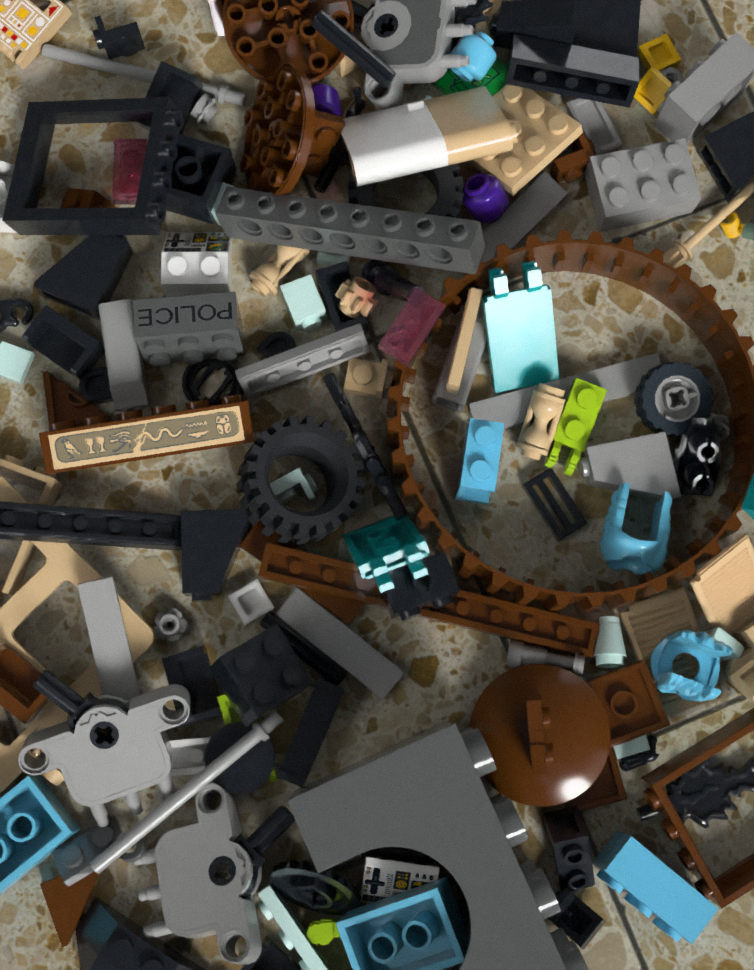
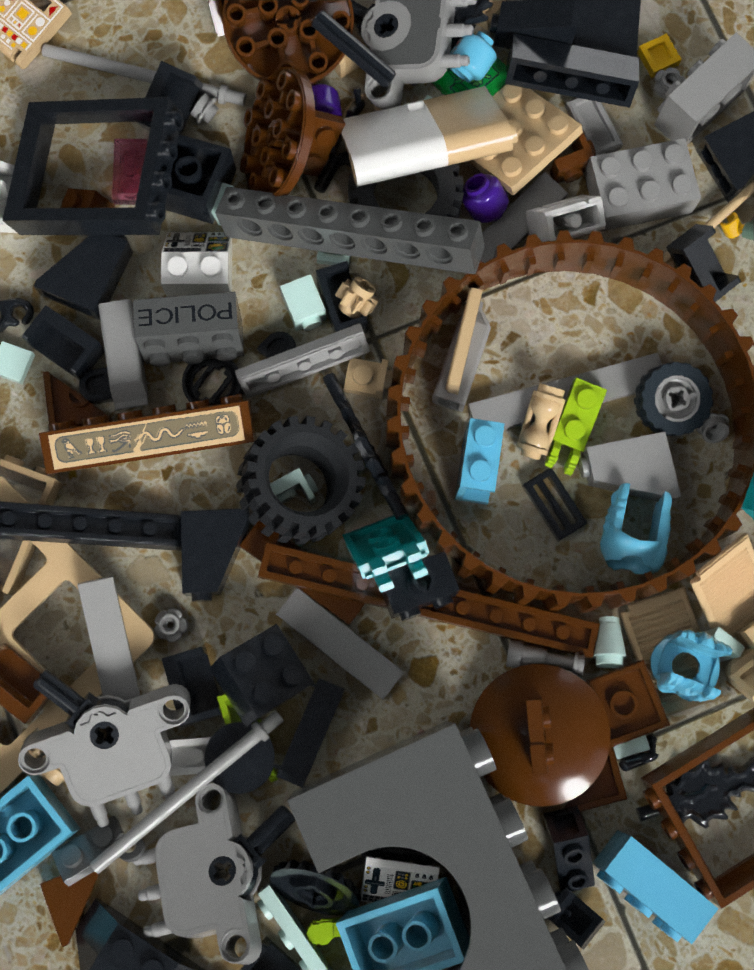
(118, 41): black bracket -> none
(251, 602): white tile -> none
(269, 276): tan piece -> none
(307, 650): black axle -> none
(388, 280): black pin -> none
(411, 327): clear pink plate -> none
(520, 331): tile -> none
(576, 214): none -> white brick
(652, 90): yellow tile -> none
(696, 252): none -> black panel
(698, 458): black connector -> none

